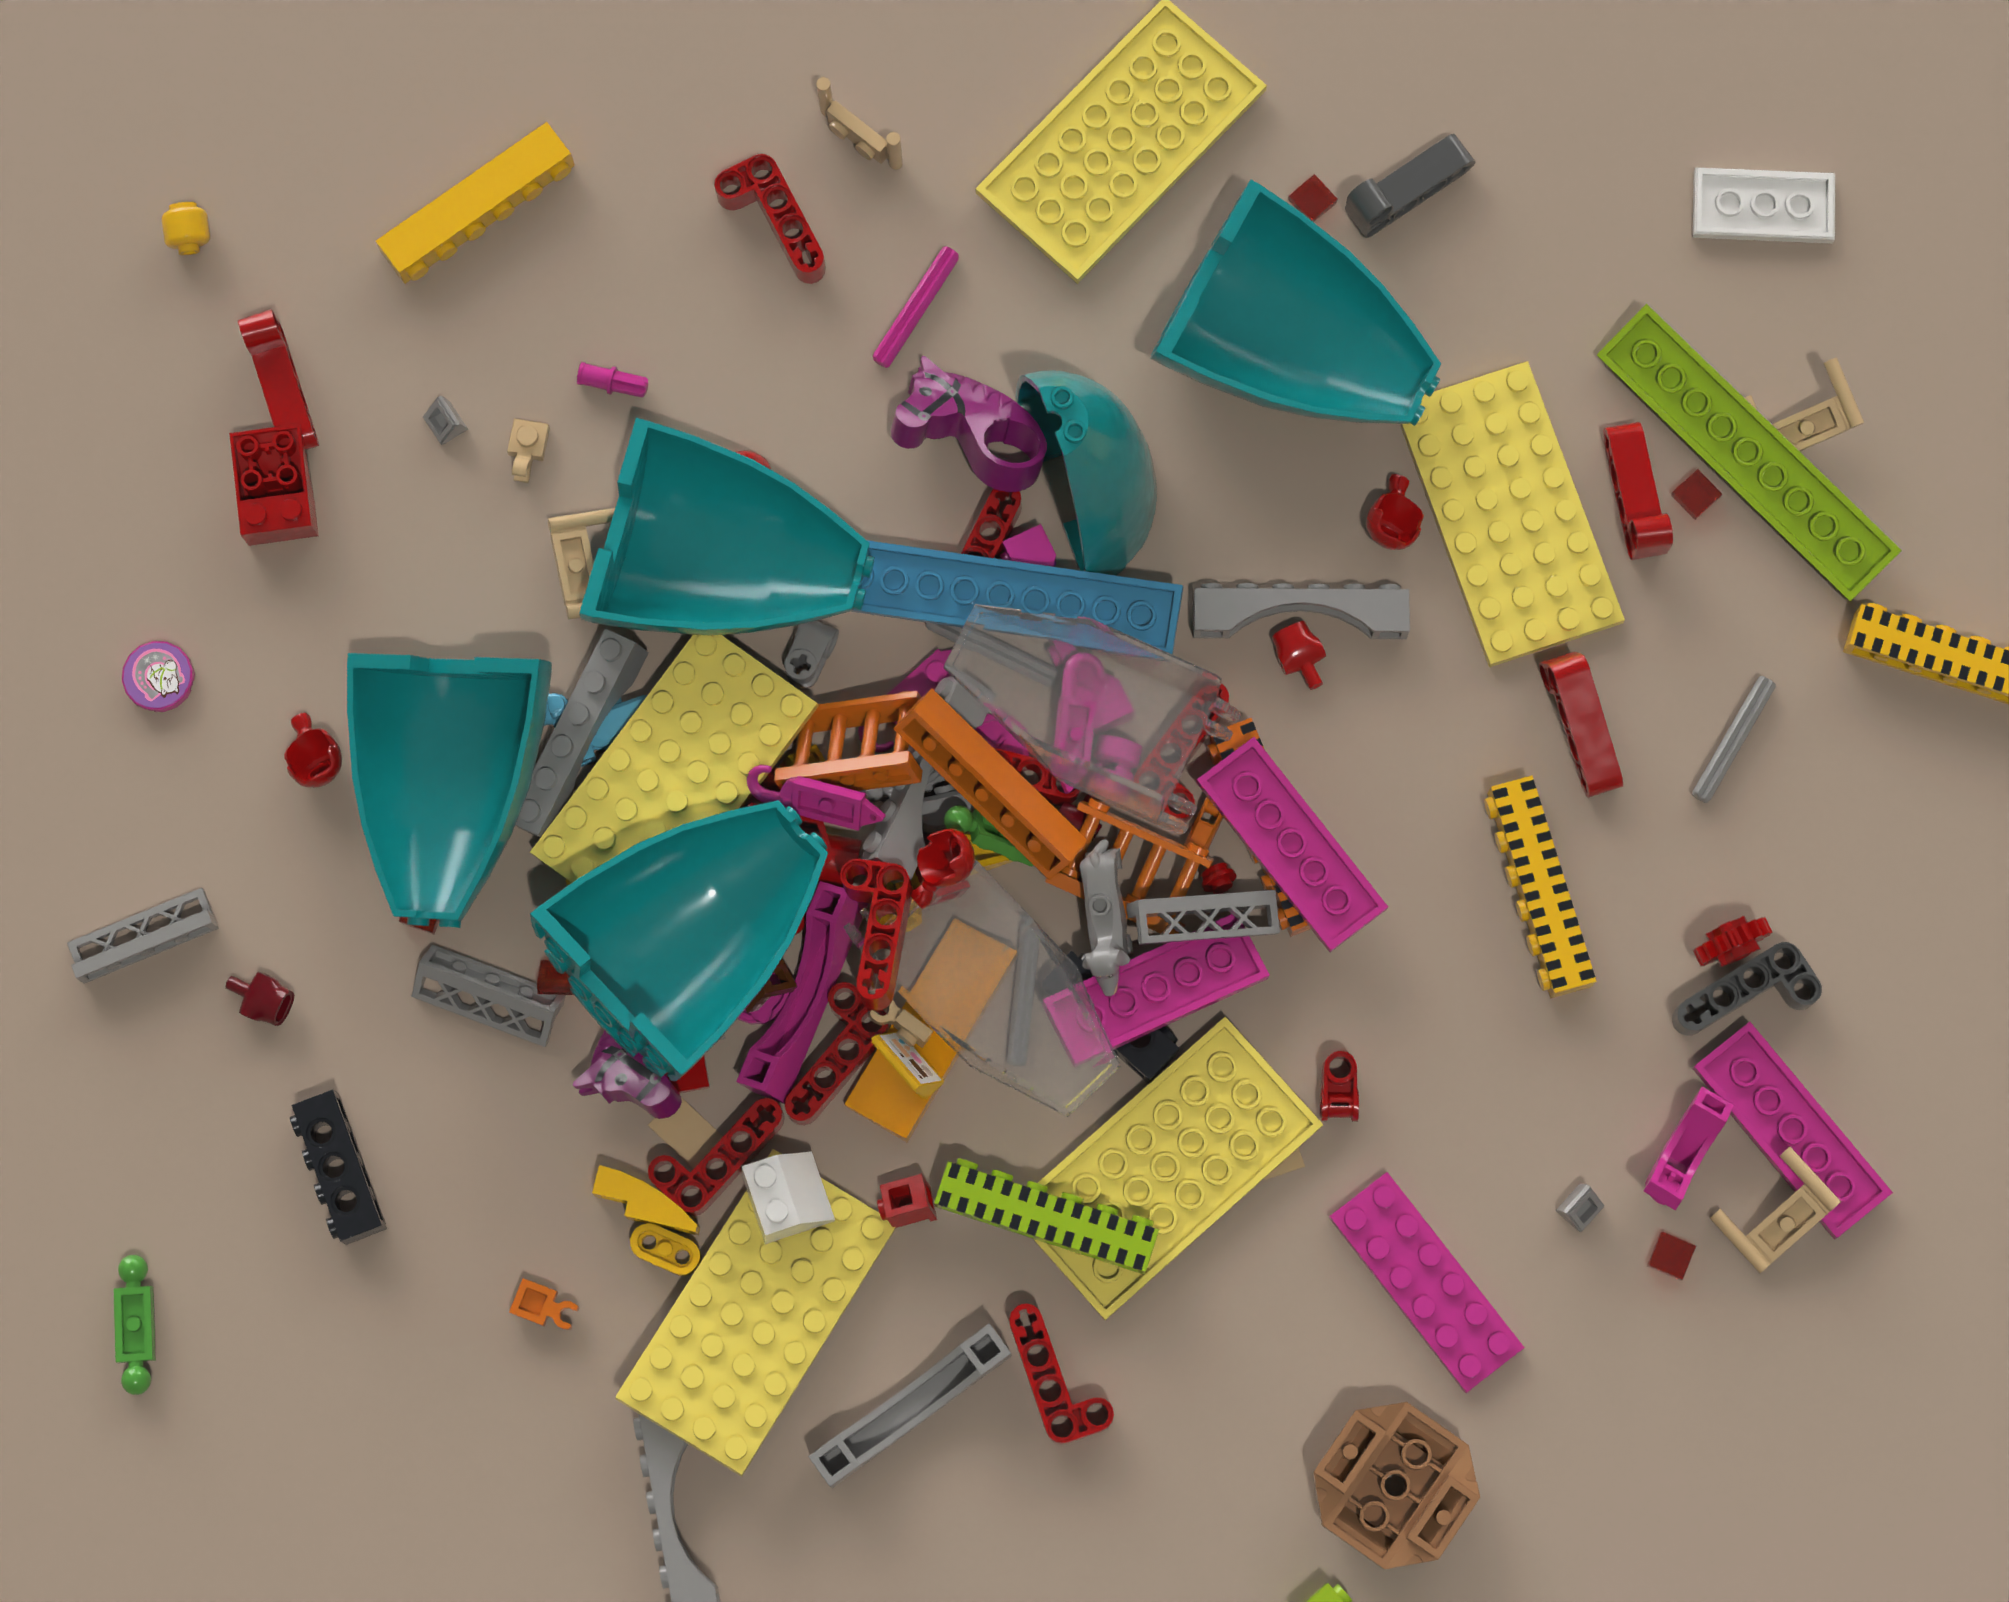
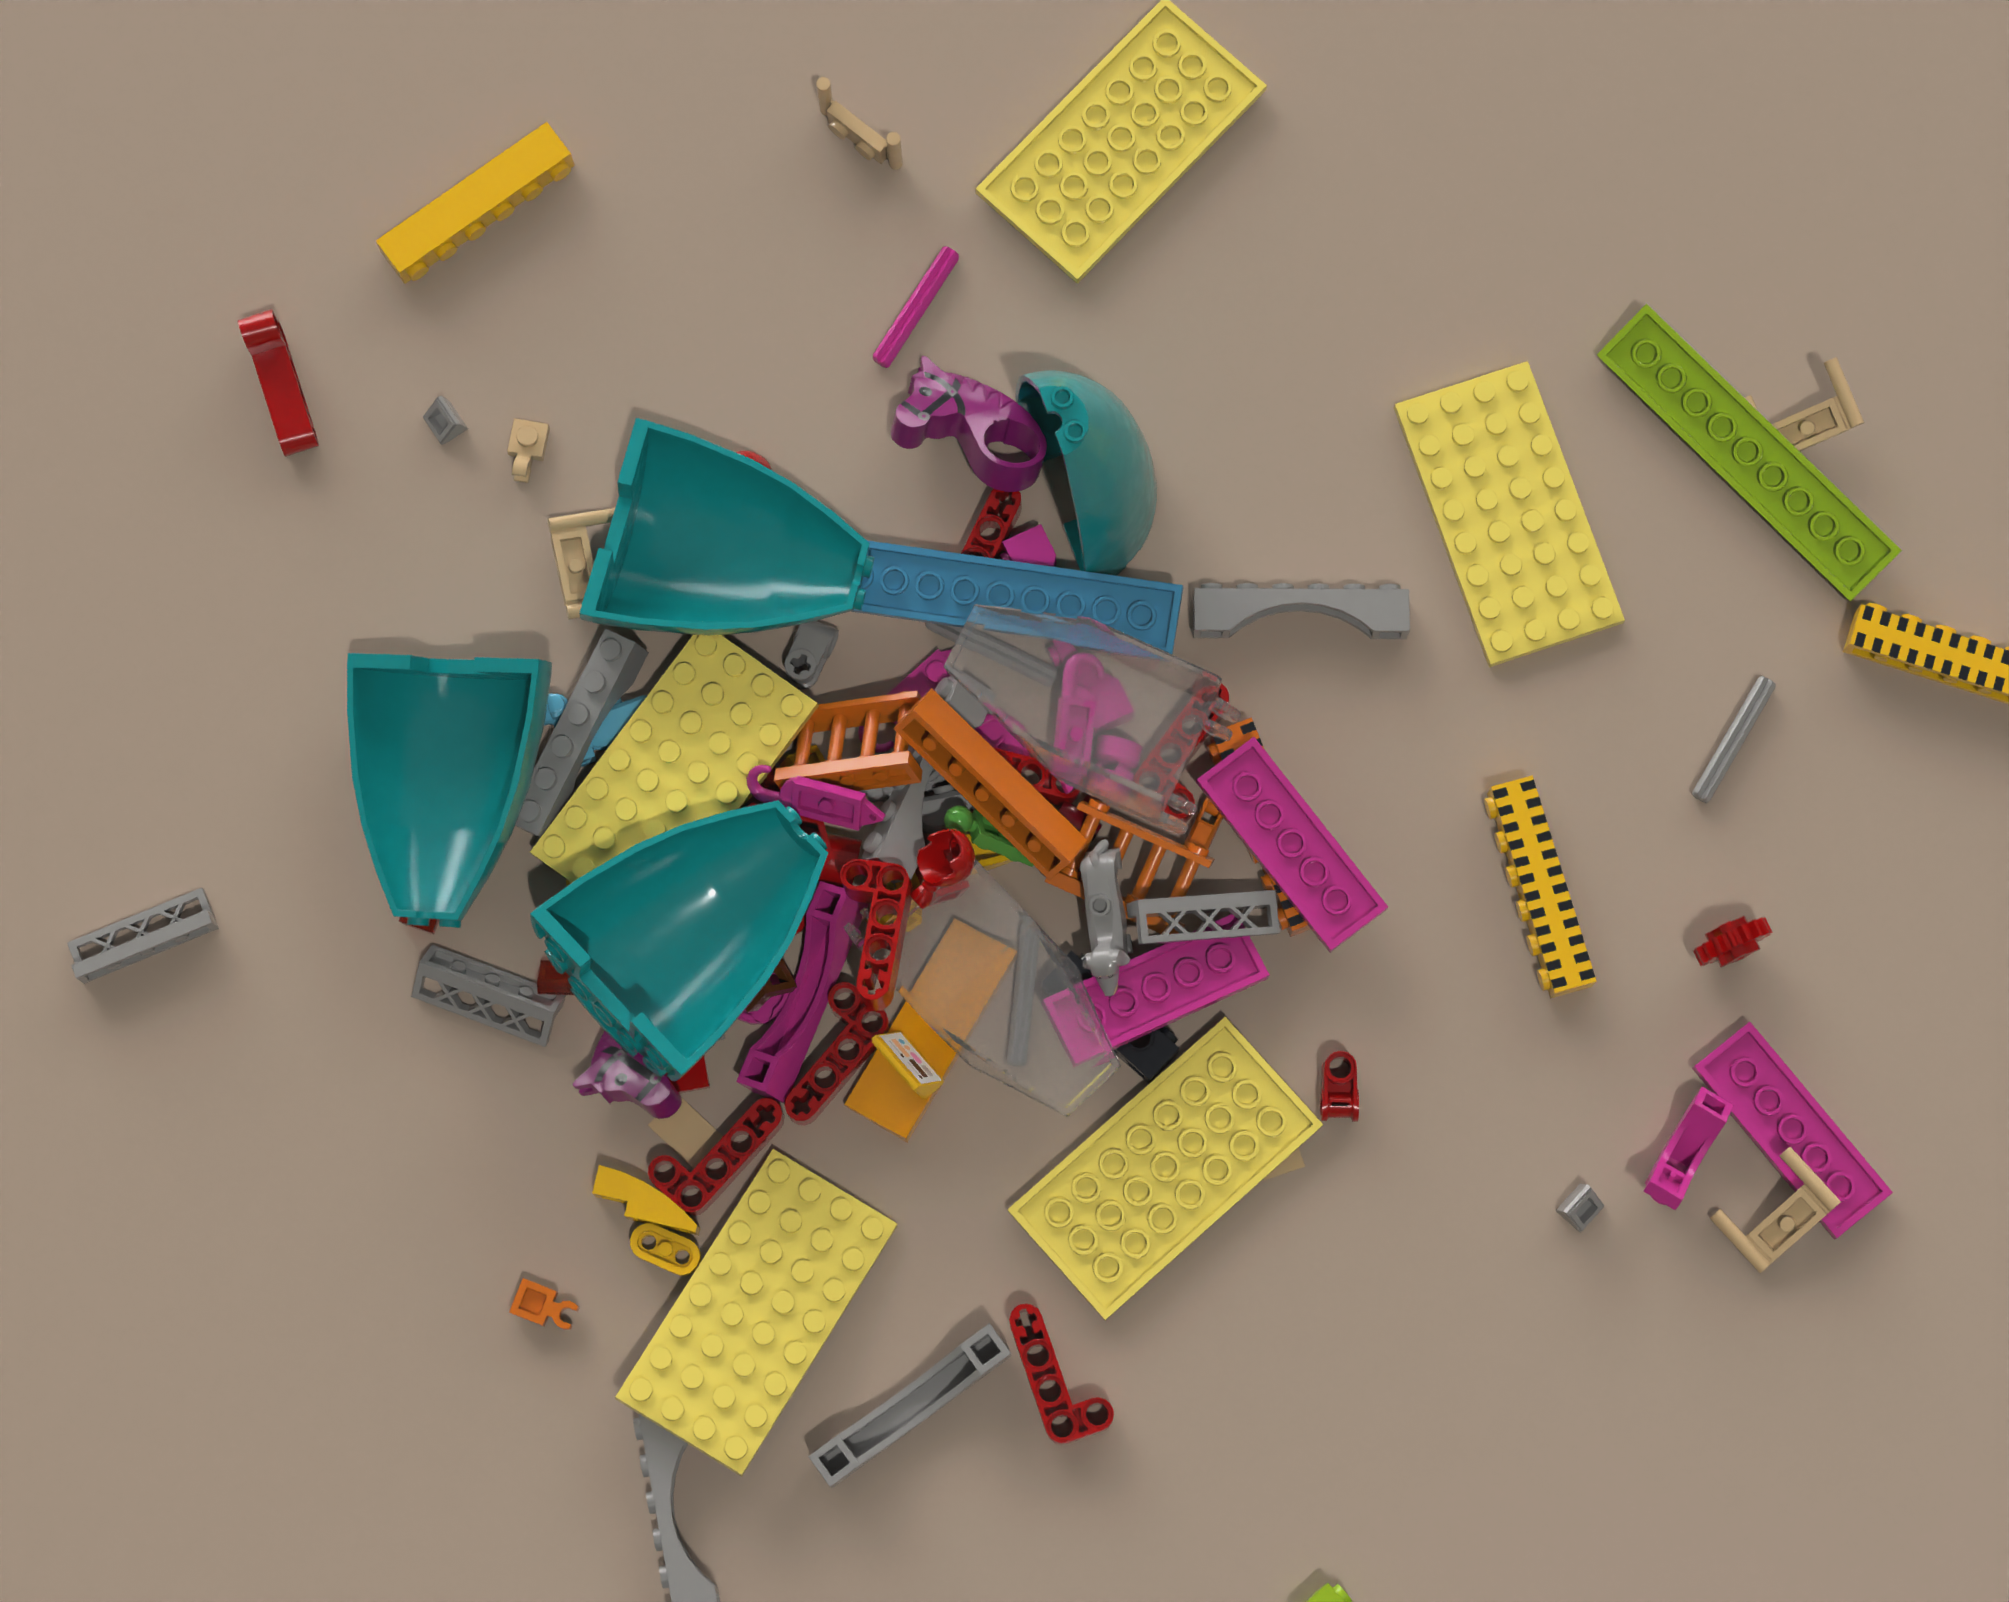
(134, 1324): bright green plate -> none
(158, 676): tile -> none
(185, 227): yellow head -> none
(263, 998): dark red piece -> none
(273, 485): red slope -> none
(313, 756): red hair -> none
(366, 1216): black brick -> none
(612, 380): dark pink axle -> none
(781, 219): red beam -> none
(787, 1195): white slope -> none
(904, 1191): red brick -> none
(909, 1028): tan plate -> none
(1046, 1217): lime brick -> none
(1218, 878): red plate -> none
(1296, 323): teal panel -> none
(1299, 651): red piece -> none
(1313, 198): clear red tile -> none
(1381, 203): dark grey beam -> none
(1394, 518): red hair -> none
(1426, 1282): dark pink plate -> none
(1435, 1475): medium nougat piece -> none
(1583, 722): red beam -> none
(1644, 526): red beam -> none
(1671, 1256): clear red tile -> none
(1696, 494): clear red tile -> none
(1740, 993): dark grey beam -> none
(1764, 205): white tile -> none

